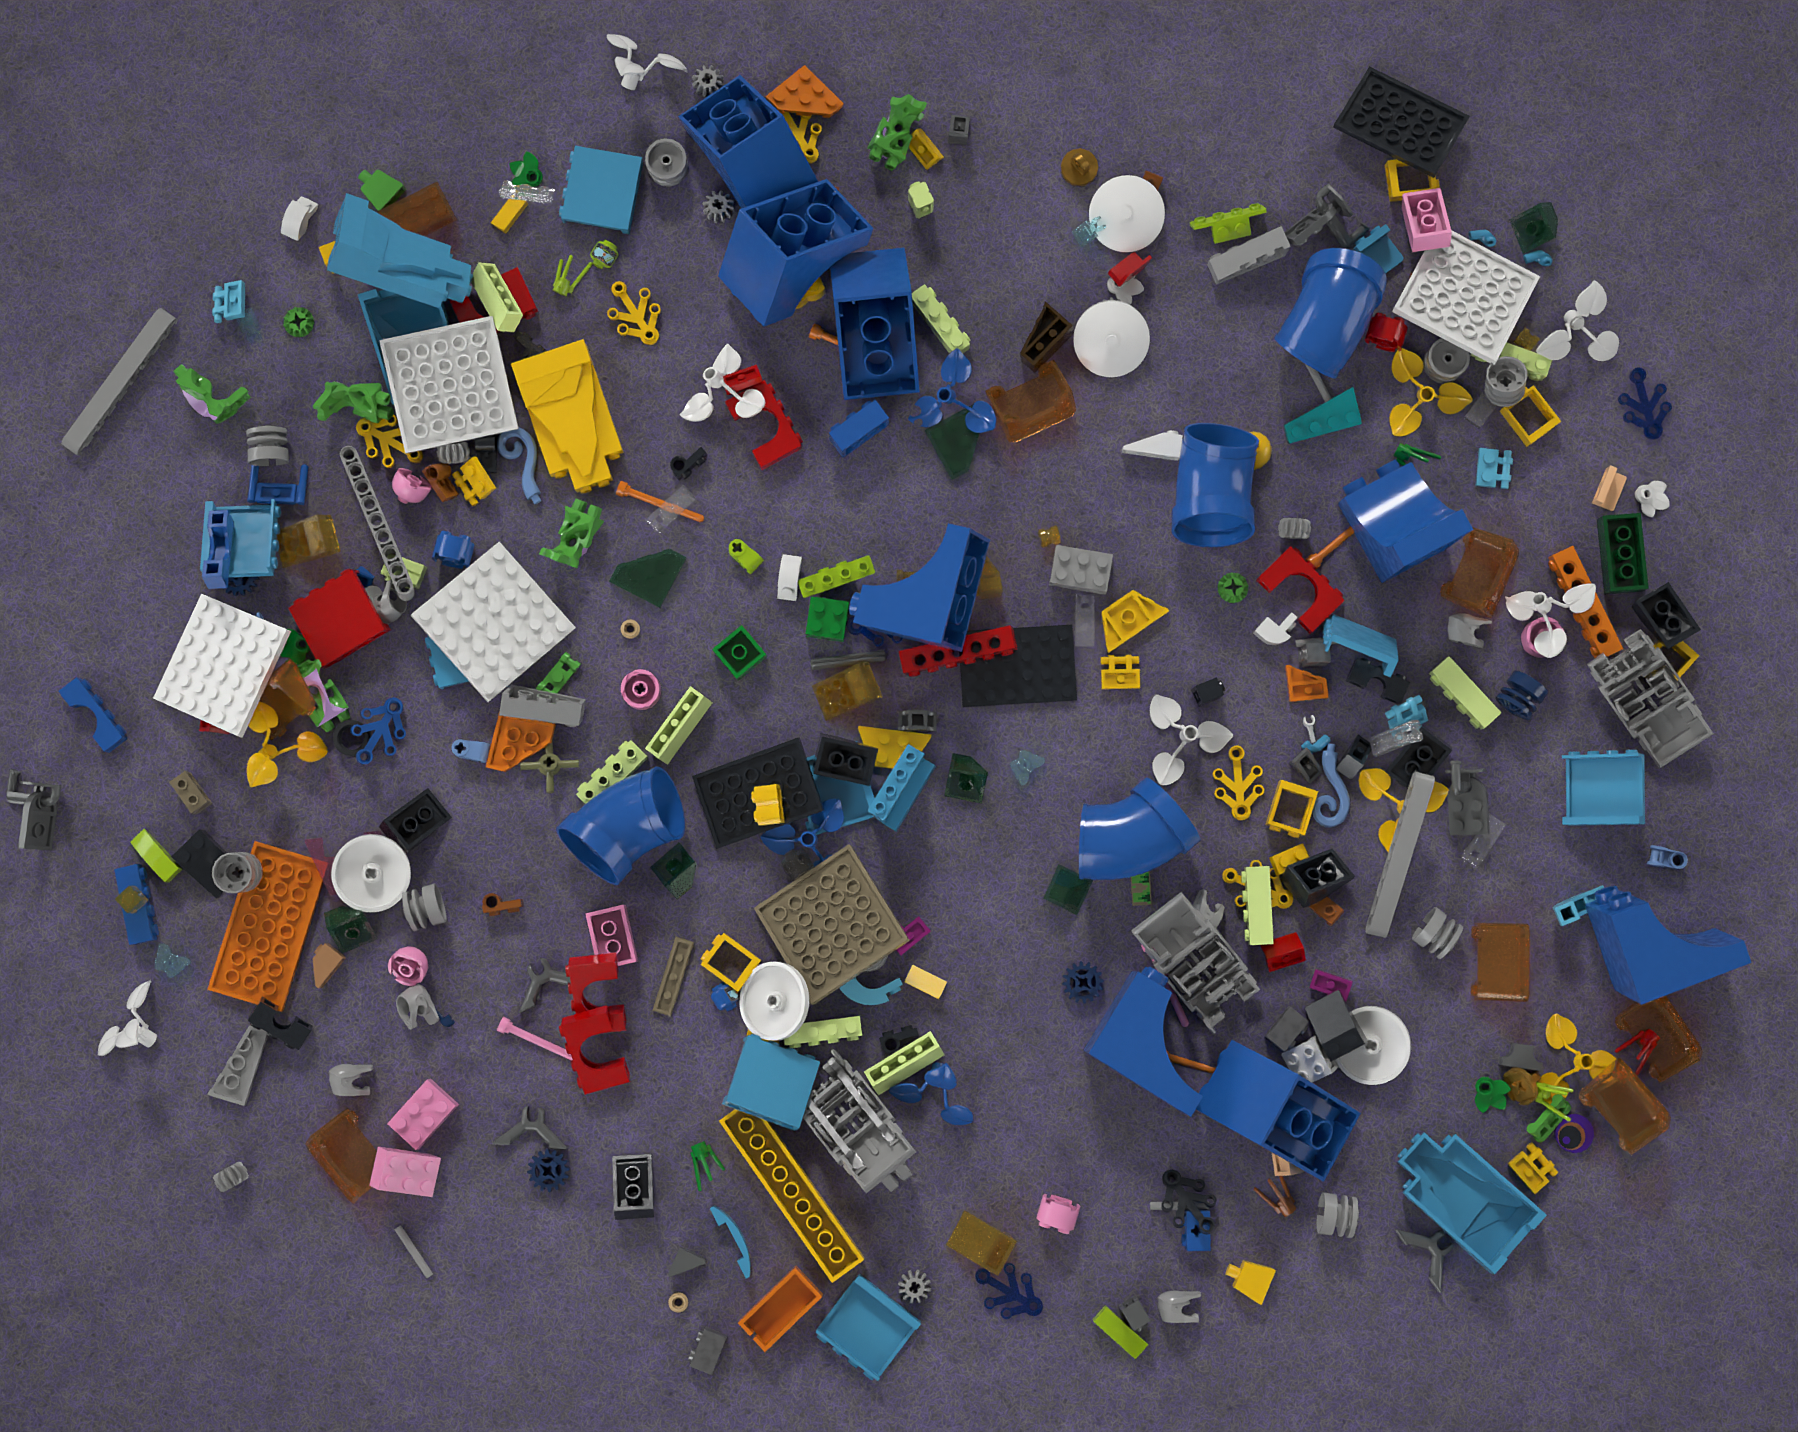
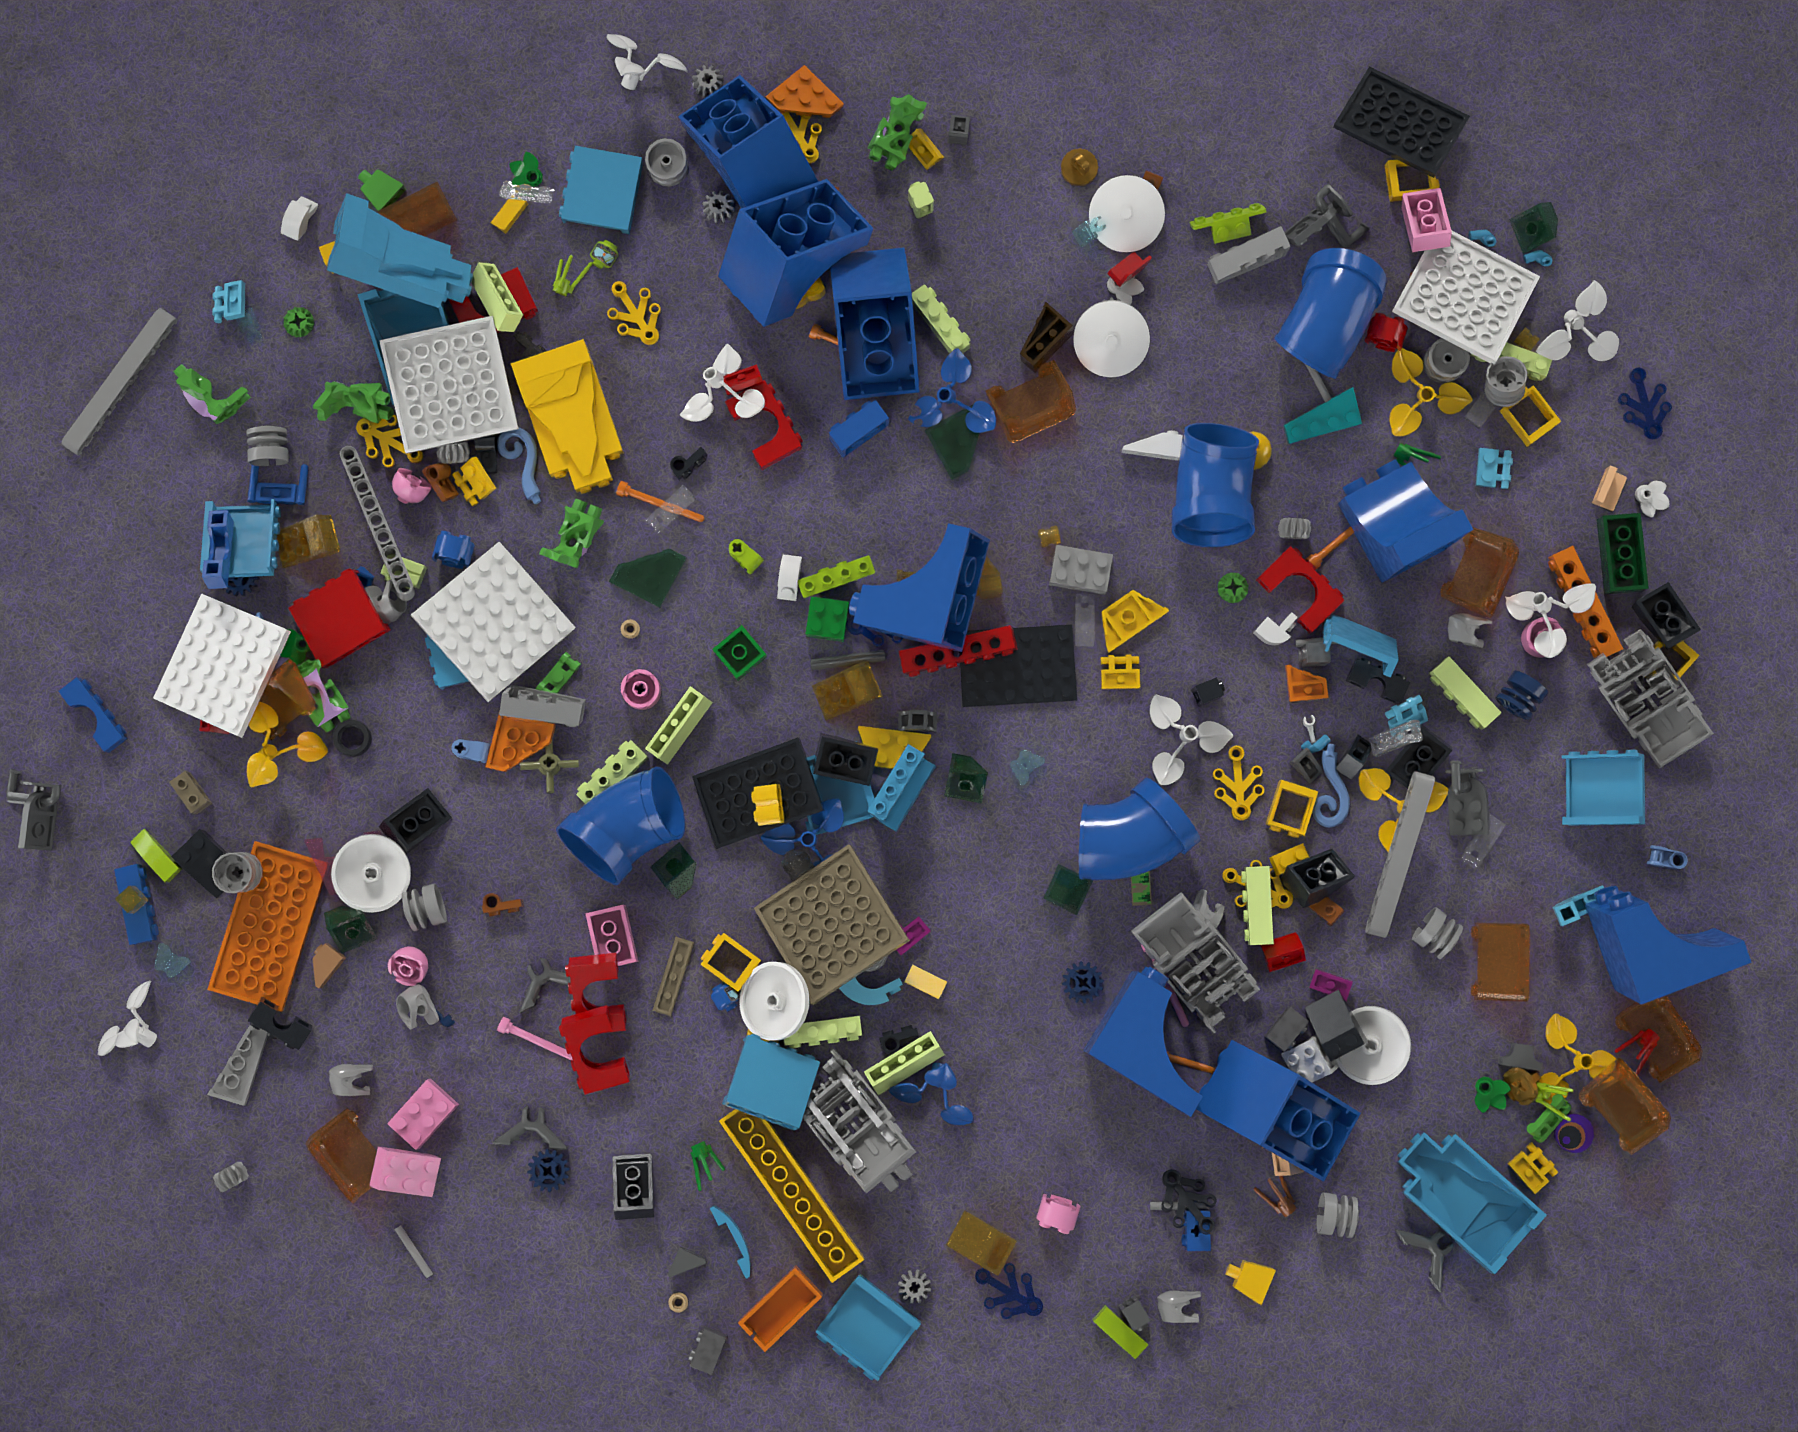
(381, 728): blue plant -> none
(1380, 248): dark azure bracket -> none

